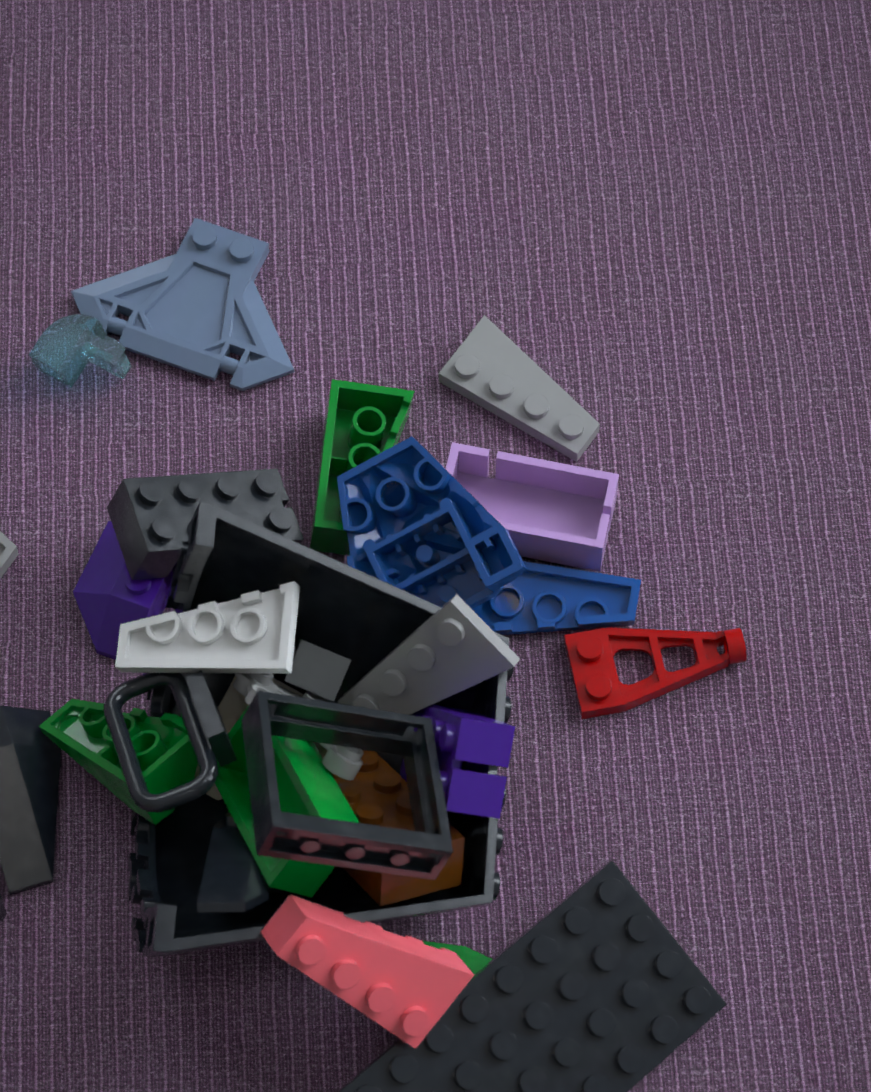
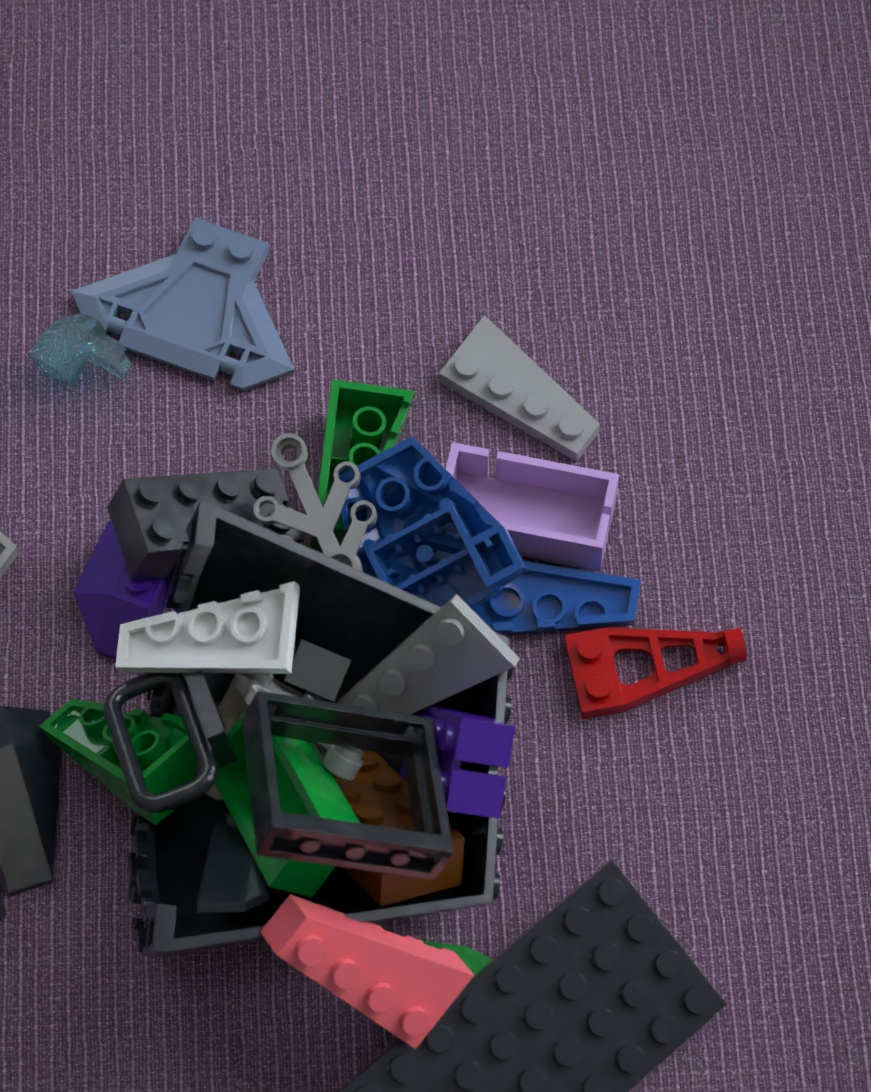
(319, 520): none -> light grey plant

